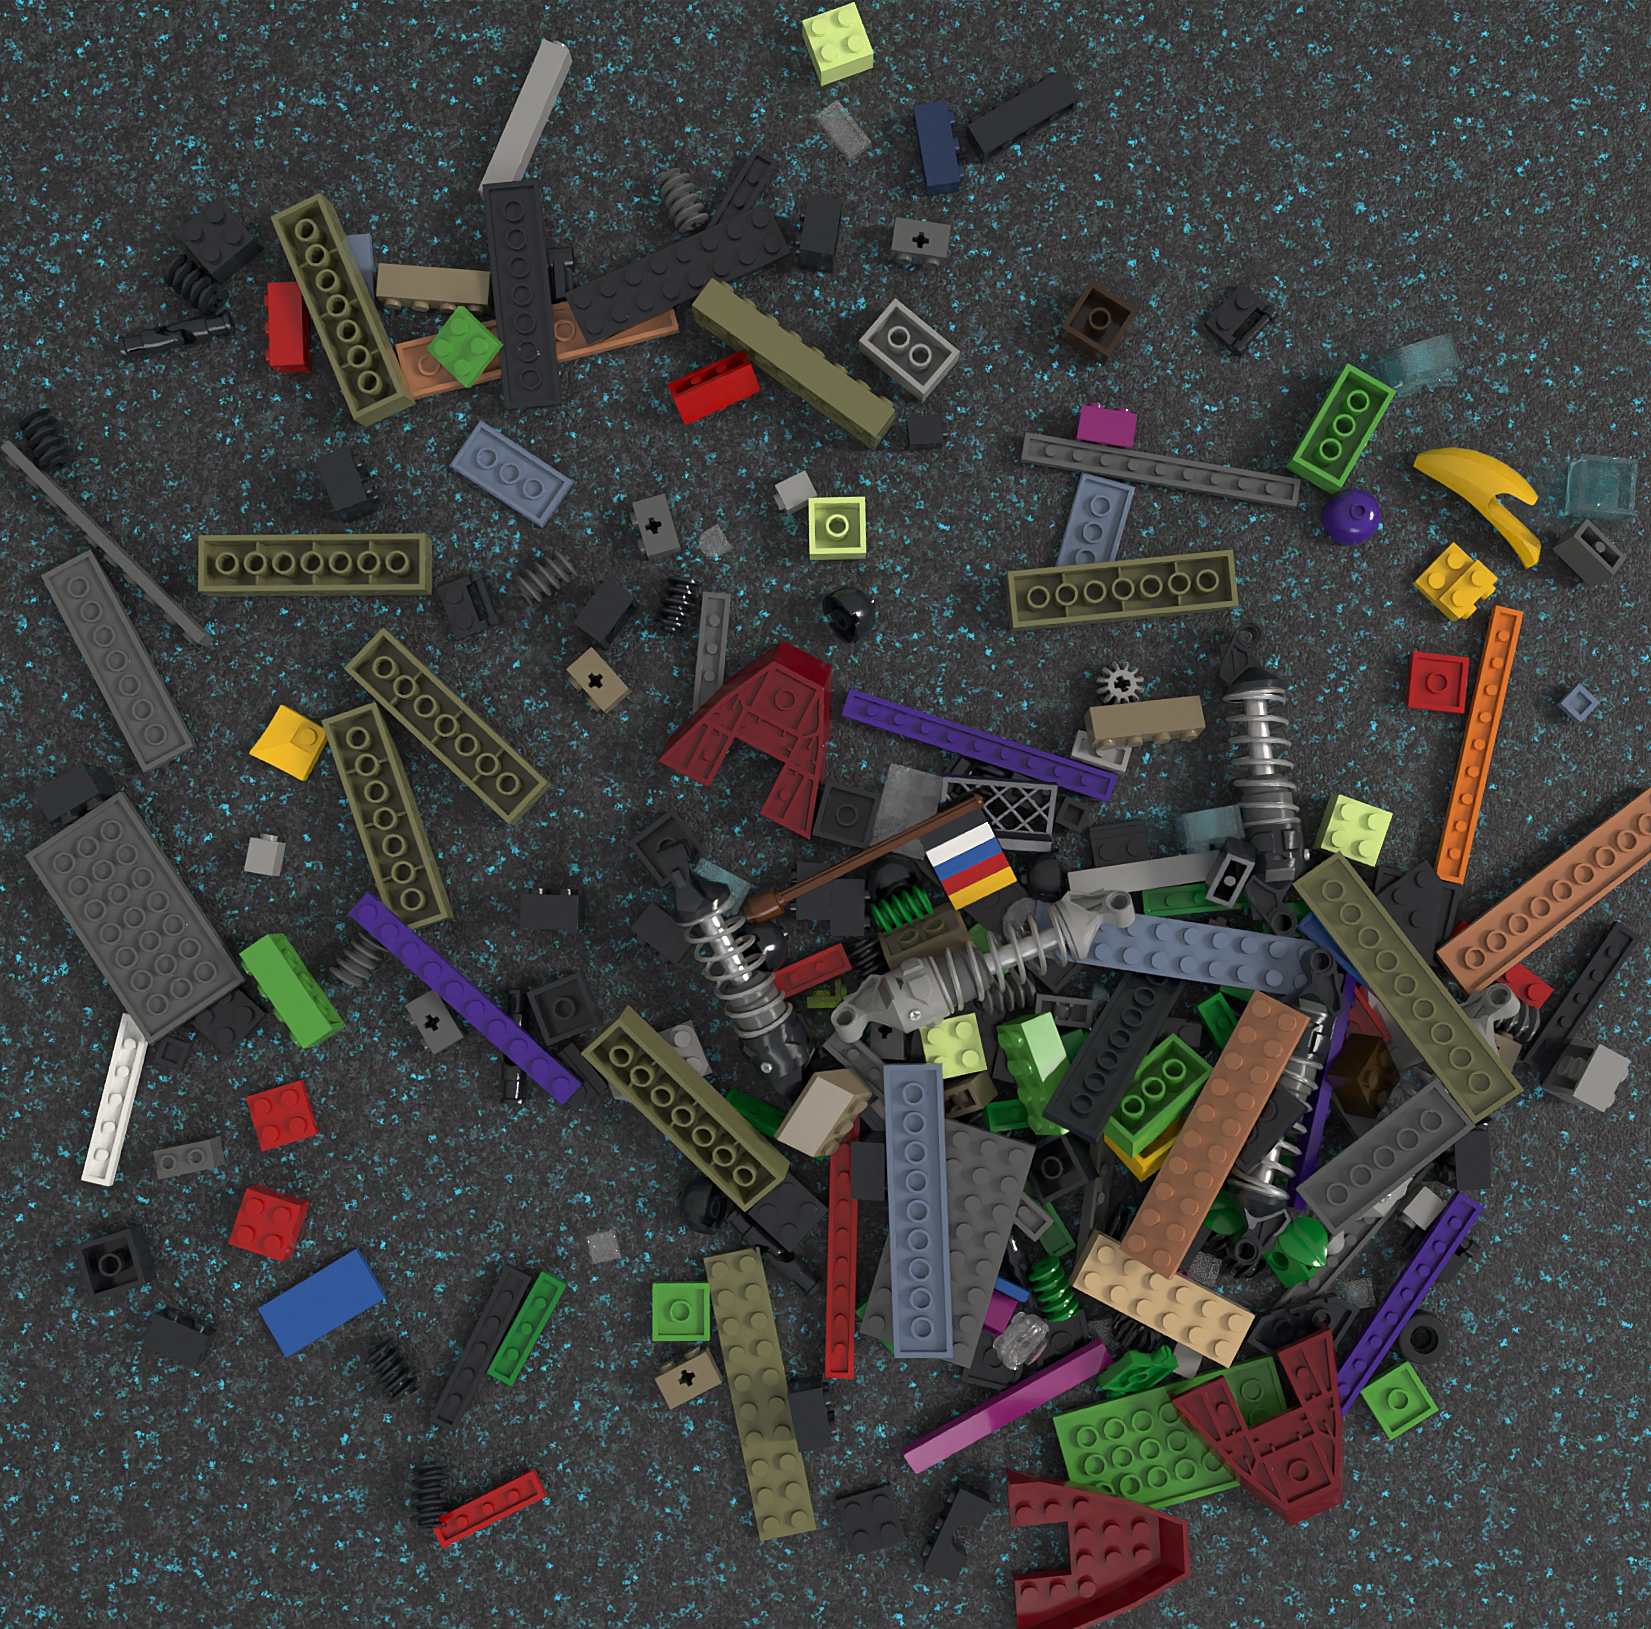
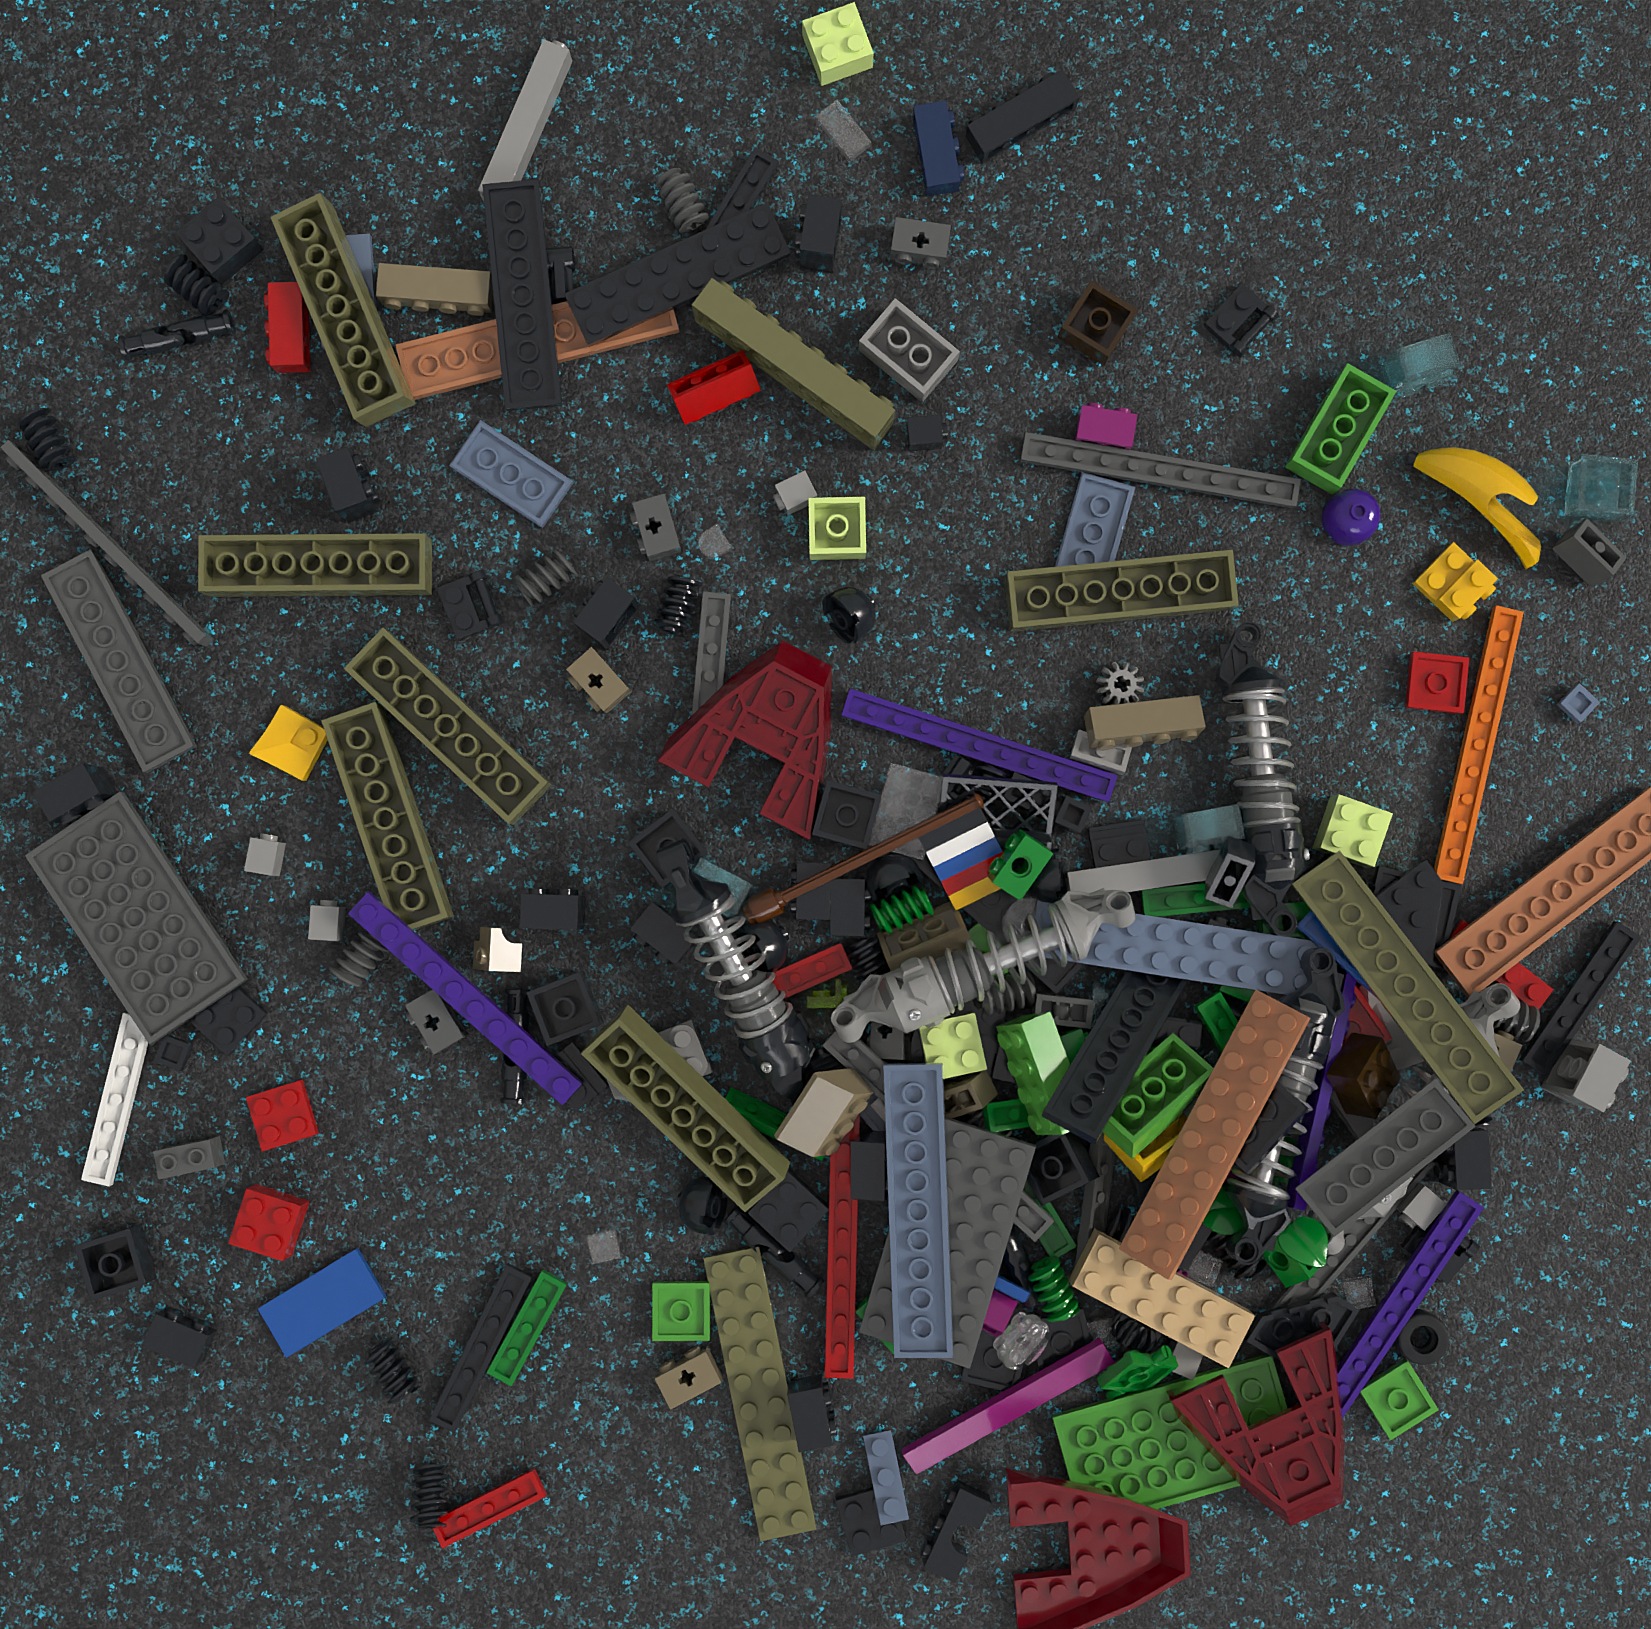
(291, 990): bright green brick -> none
(327, 921): none -> light grey brick
(464, 346): bright green plate -> none
(495, 952): none -> brick
(885, 1477): none -> sand blue plate
(1019, 880): none -> green brick

